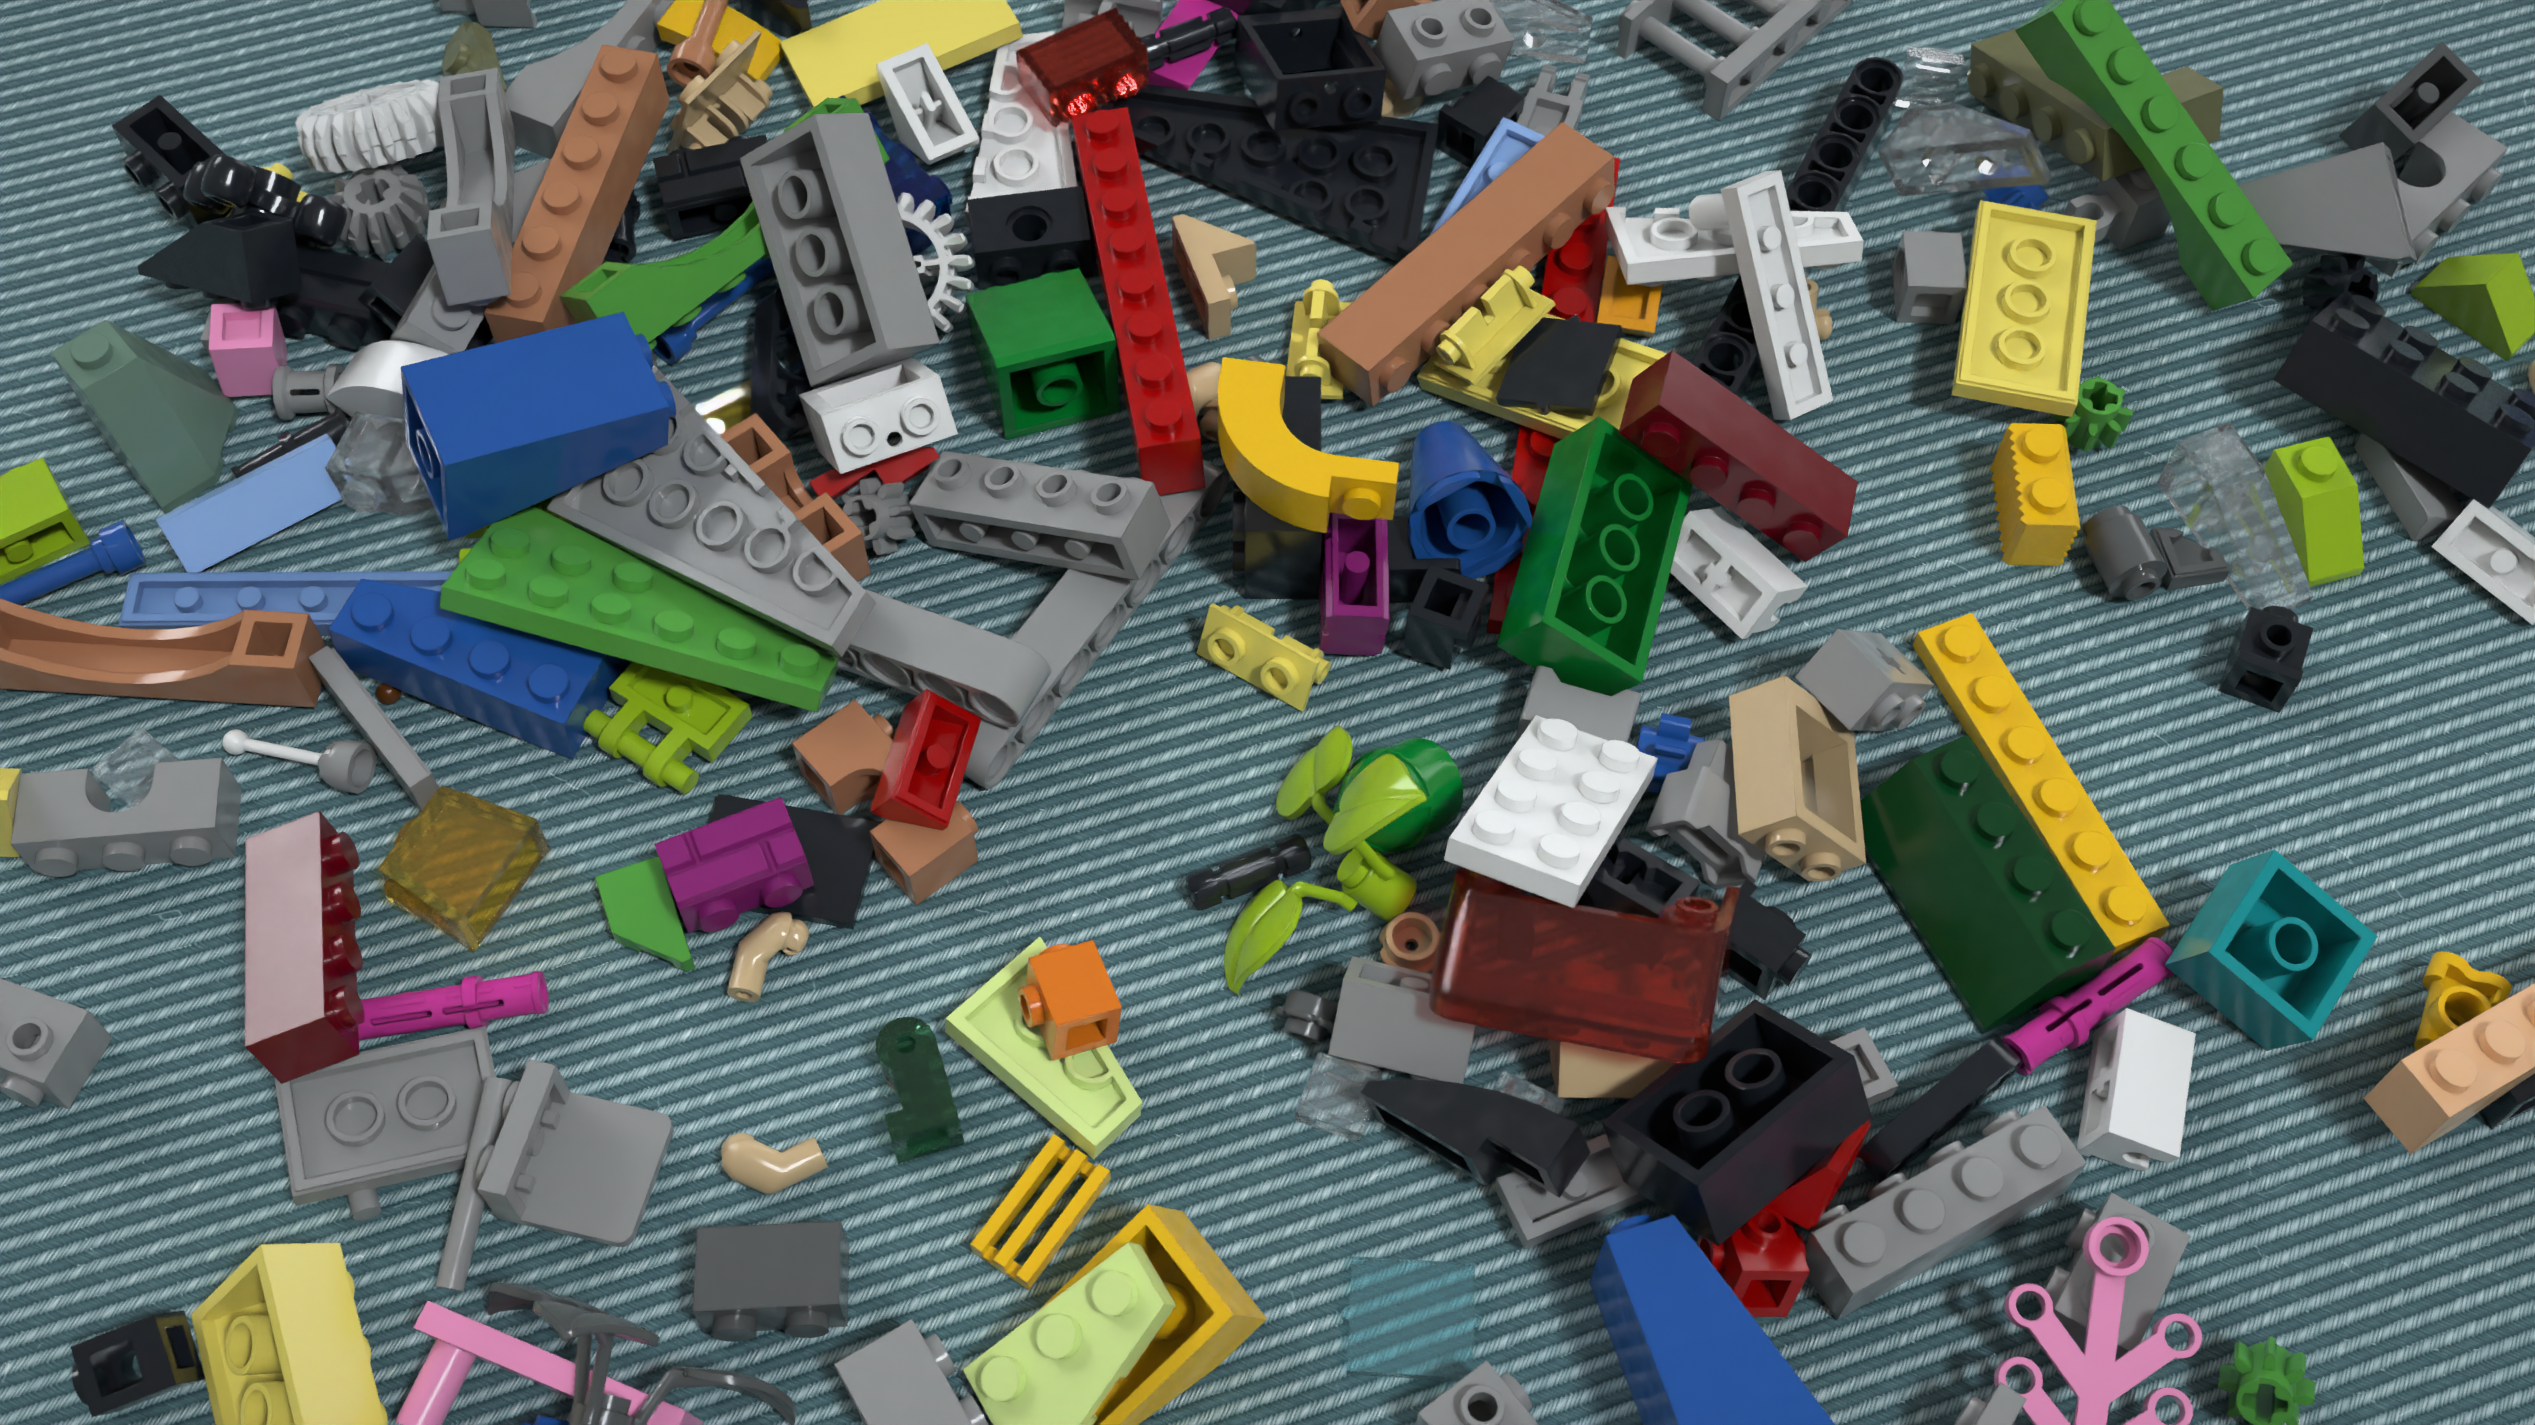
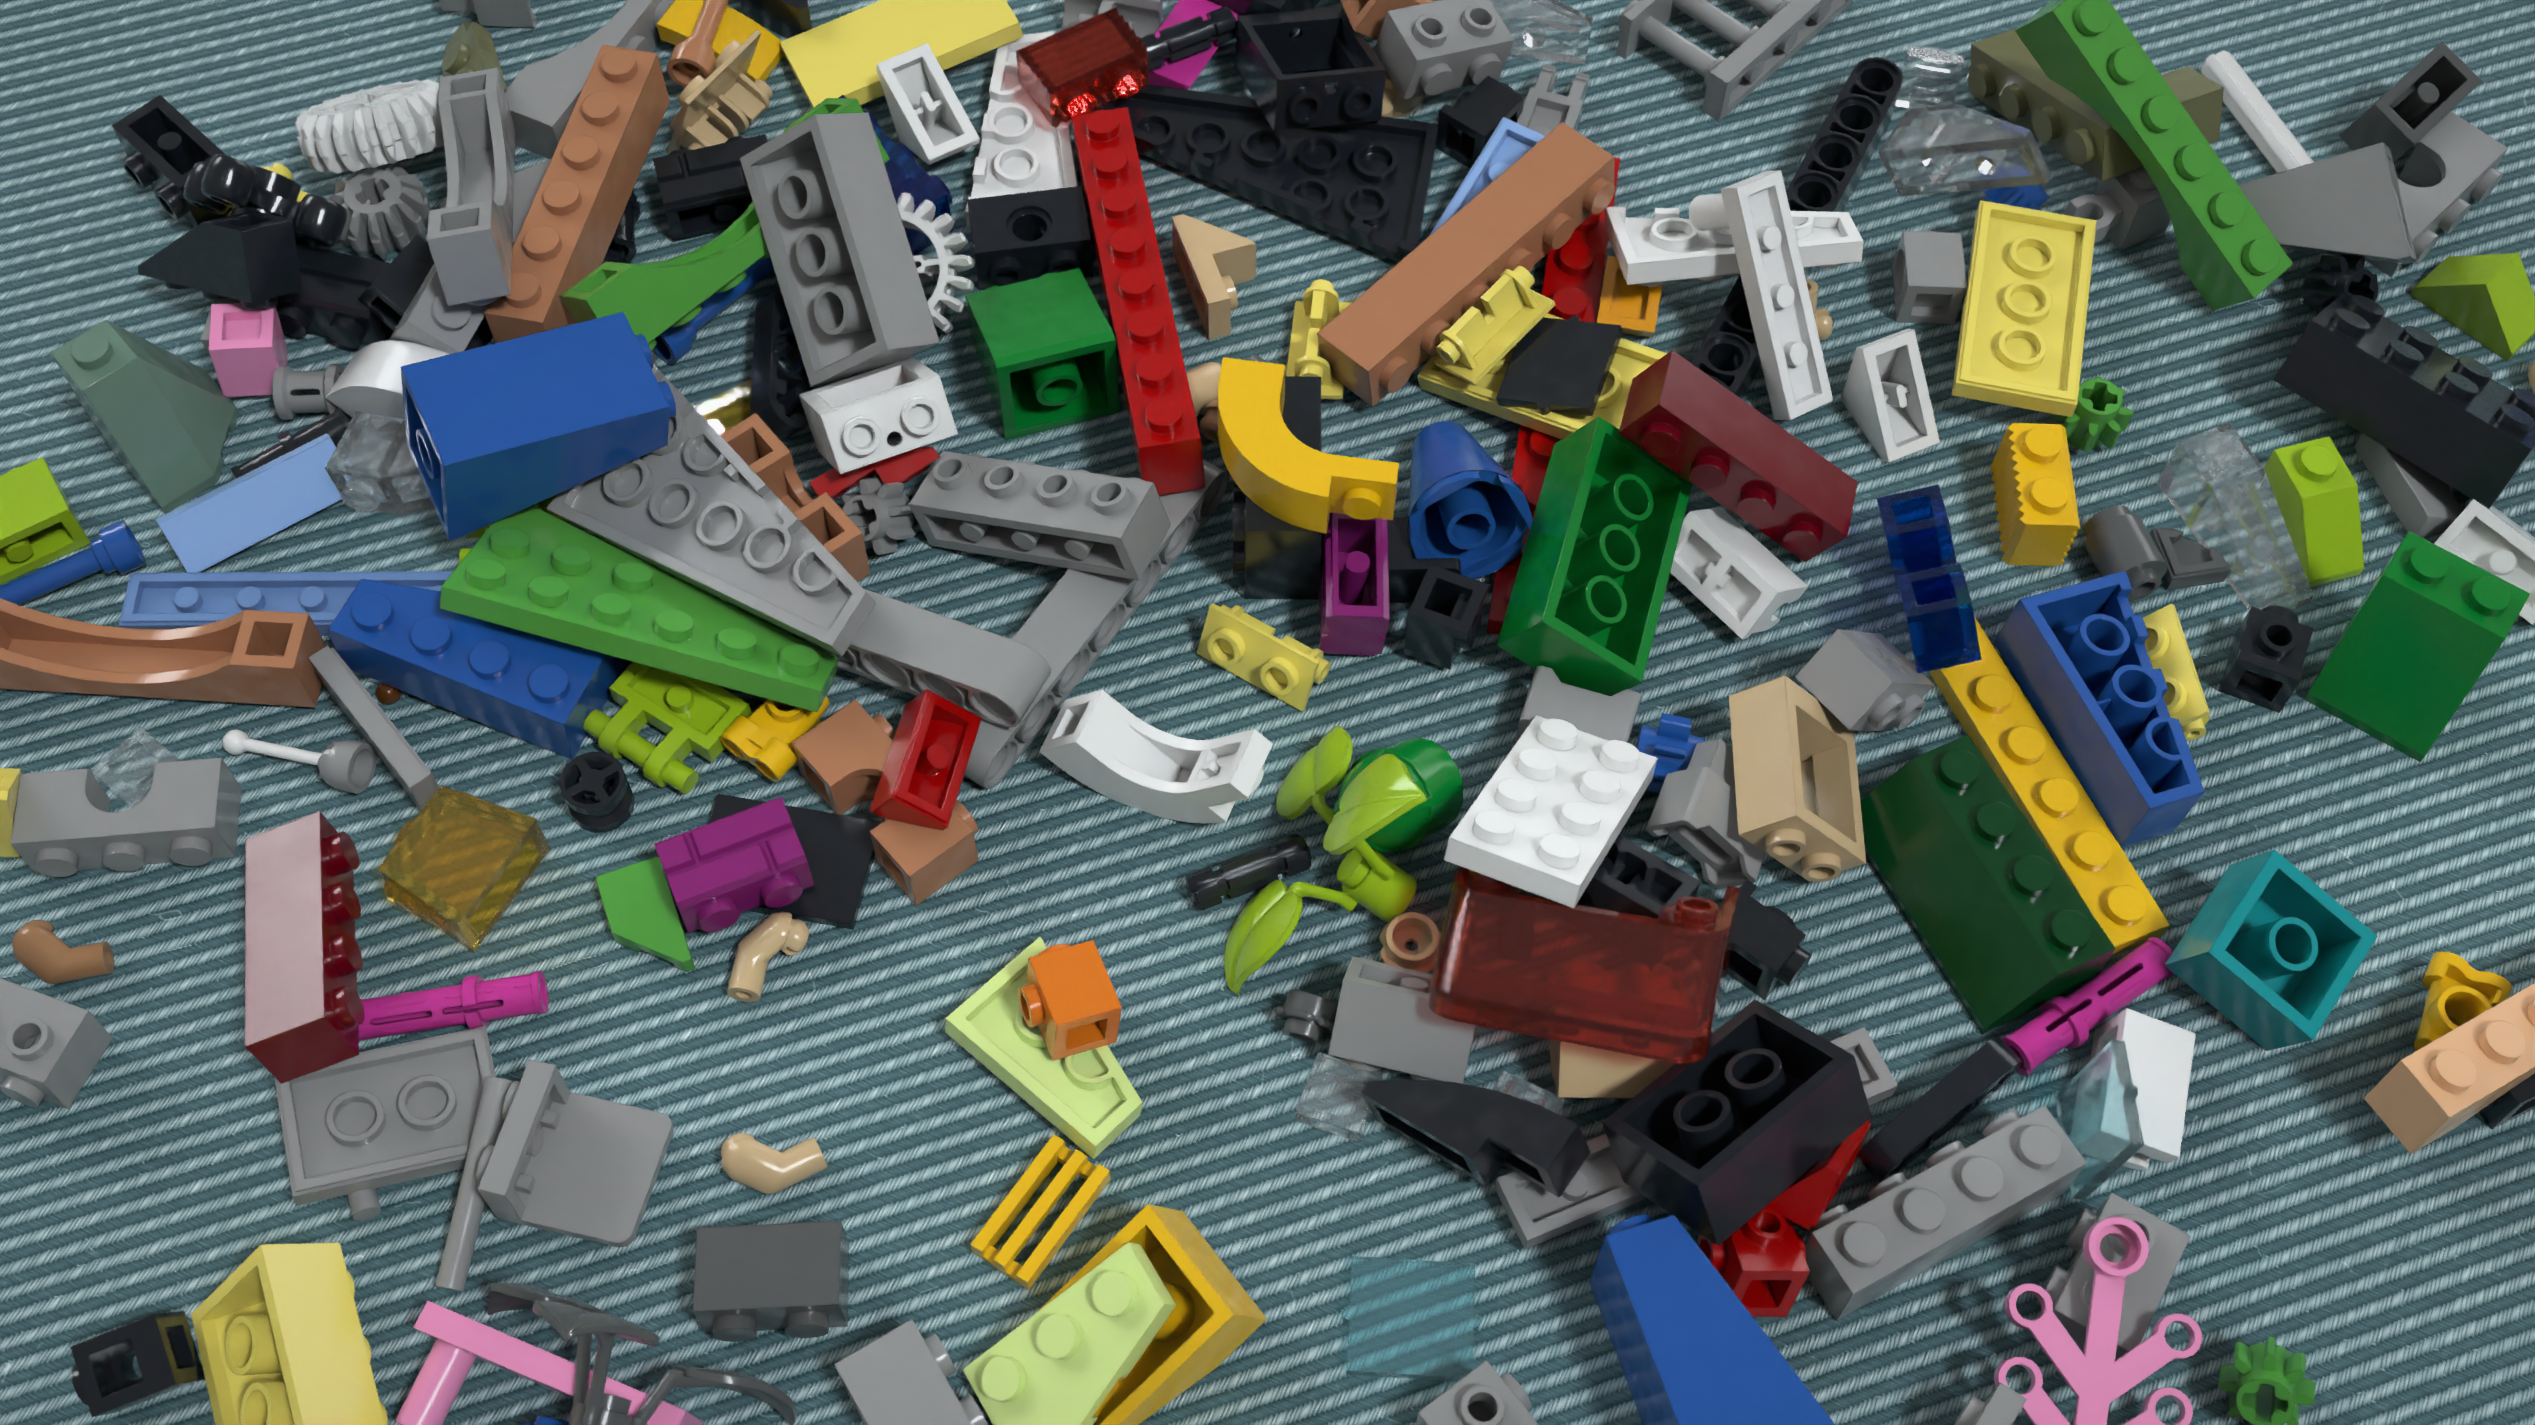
(54, 960): none -> medium nougat arm
(602, 777): none -> black wheel
(768, 736): none -> yellow plate
(916, 1071): clear green leg -> none
(1150, 768): none -> white arch
(1891, 396): none -> white slope
(1929, 579): none -> clear blue arch
(2101, 1117): none -> clear light blue piece
(2104, 704): none -> blue wedge
(2170, 653): none -> light yellow hinge
(2255, 113): none -> white axle
(2416, 646): none -> green slope

